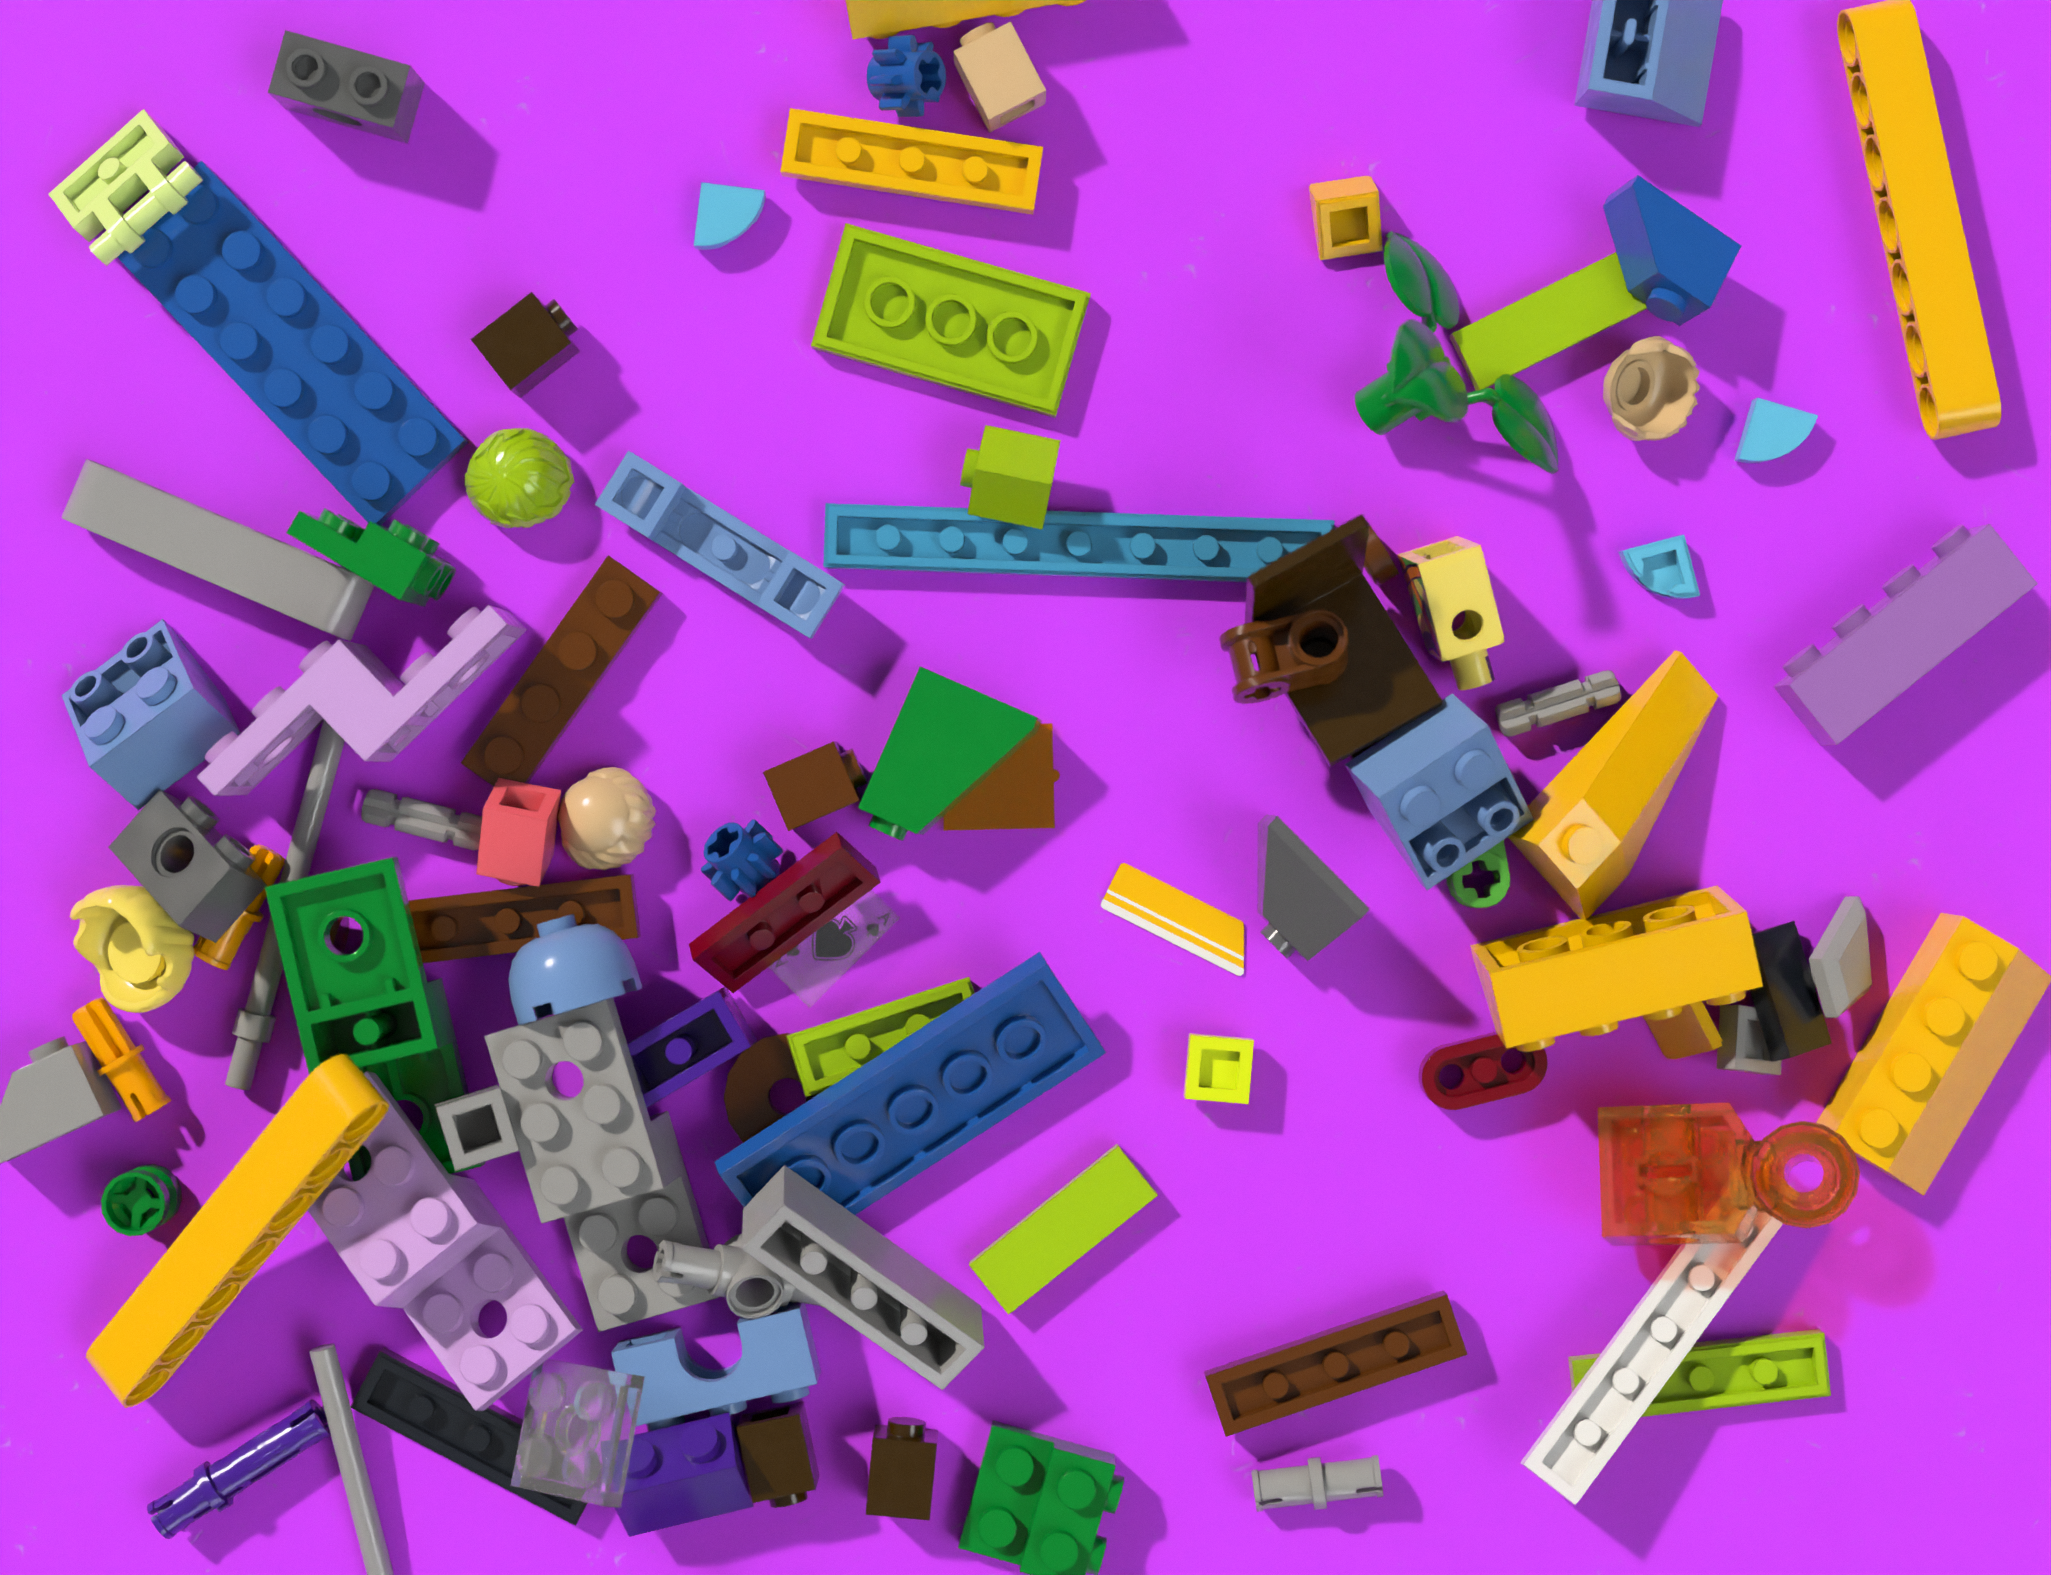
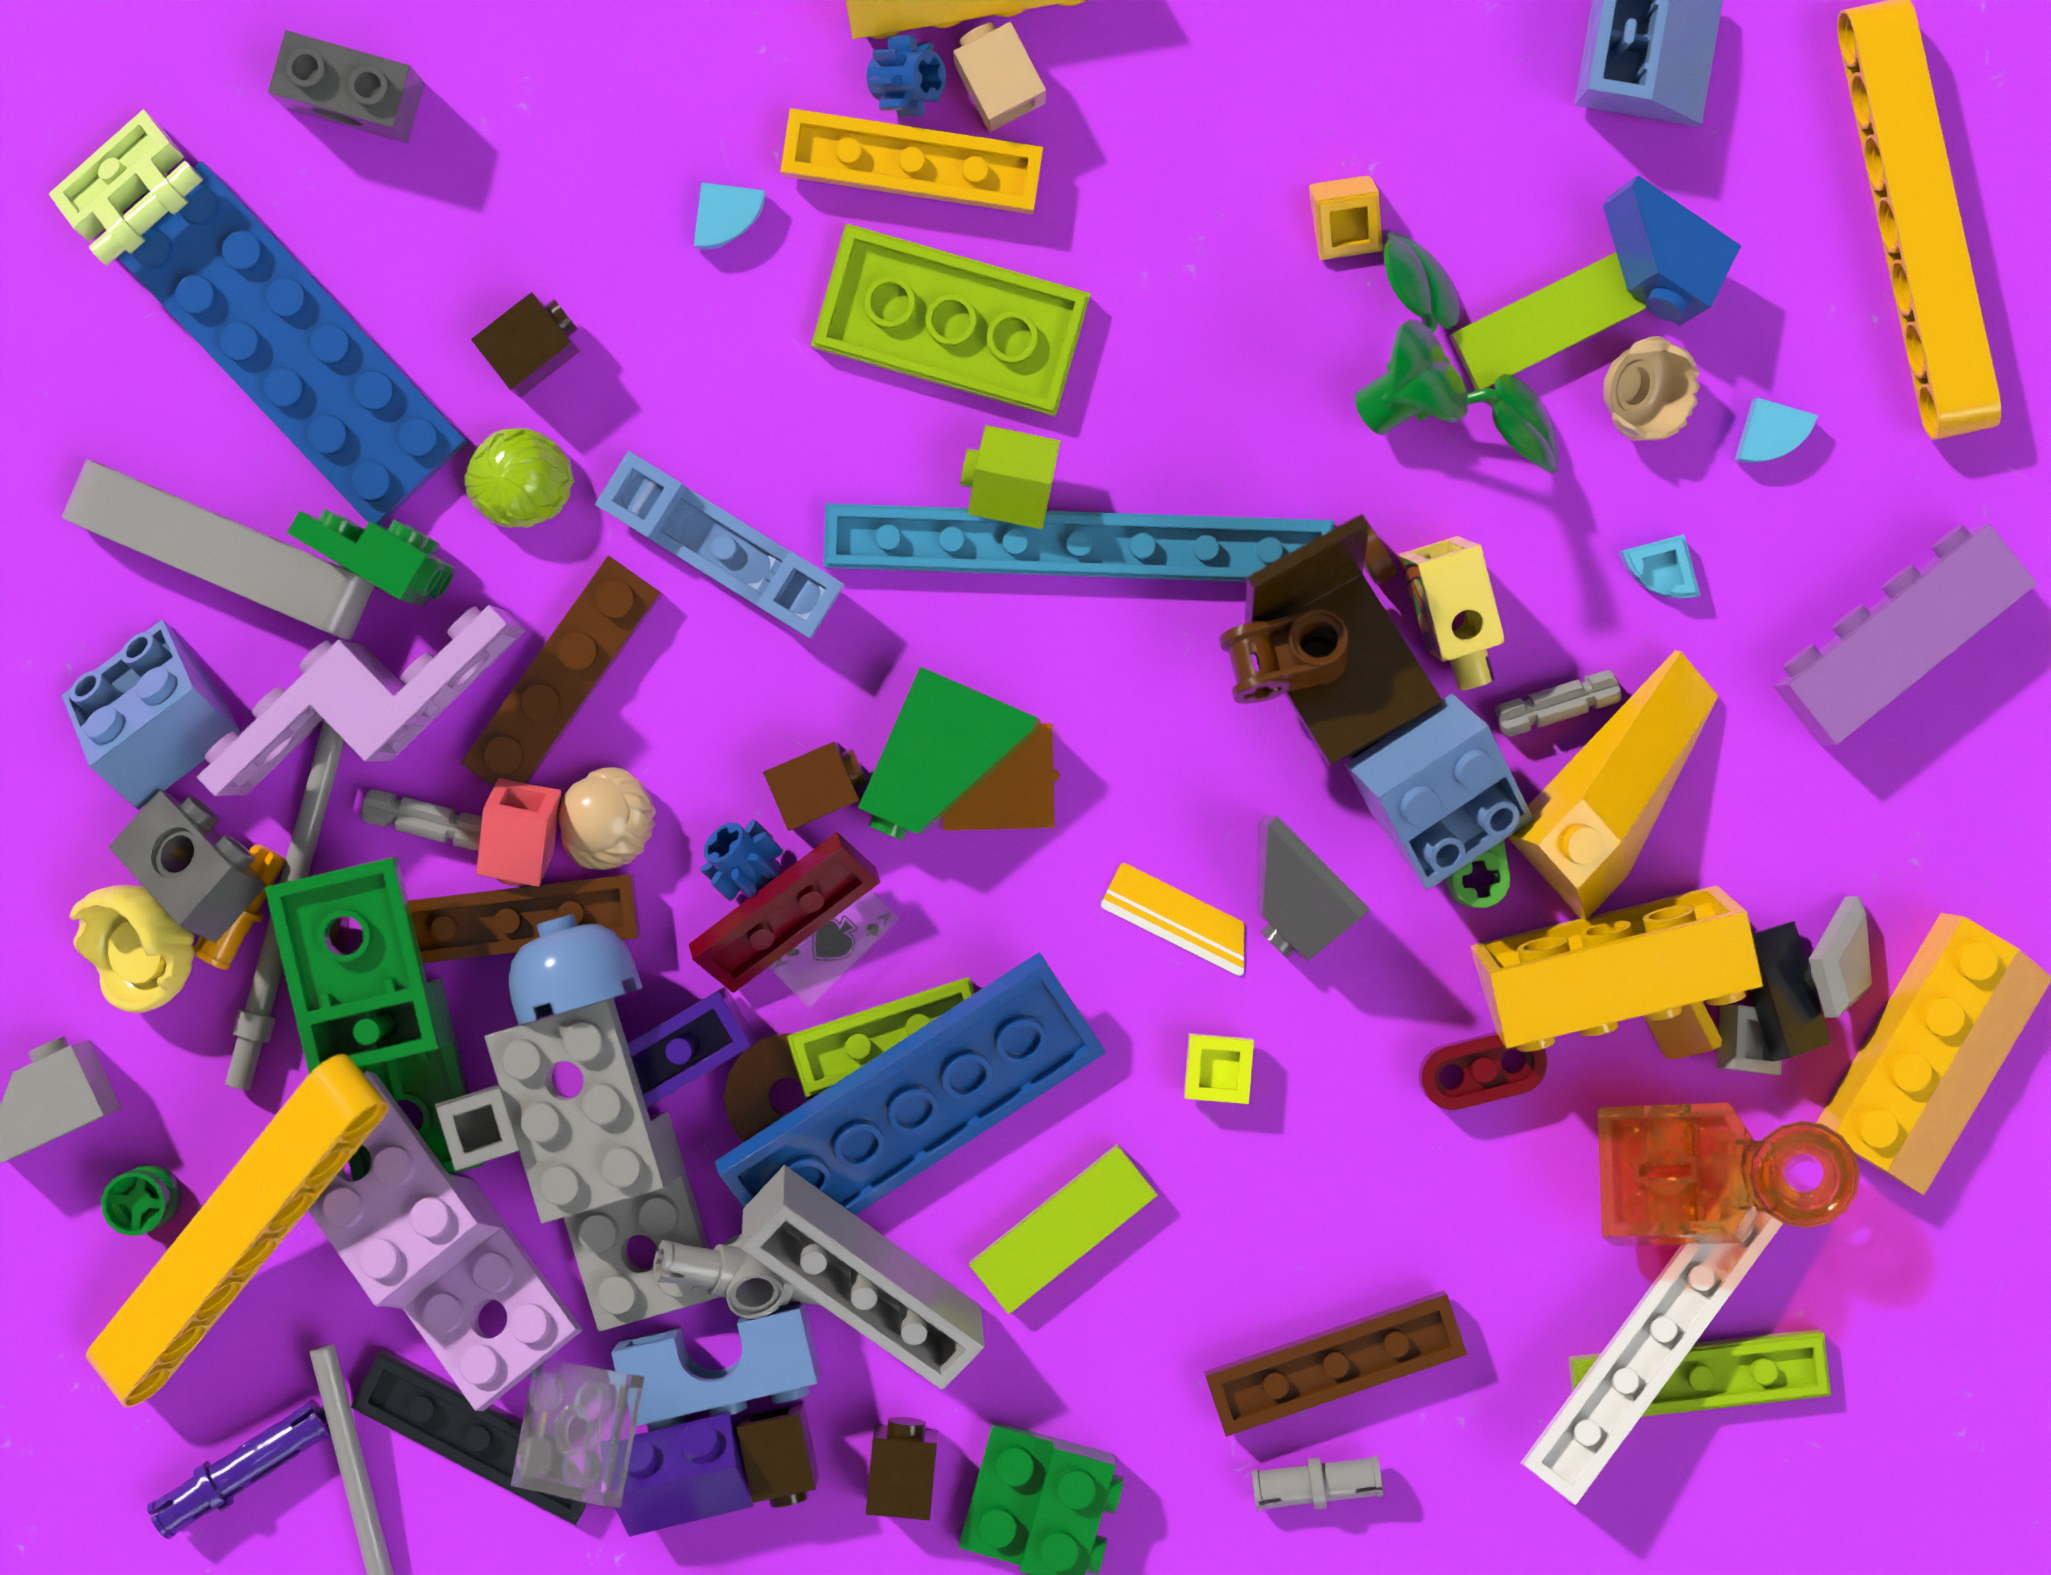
(120, 1058): light orange axle -> none

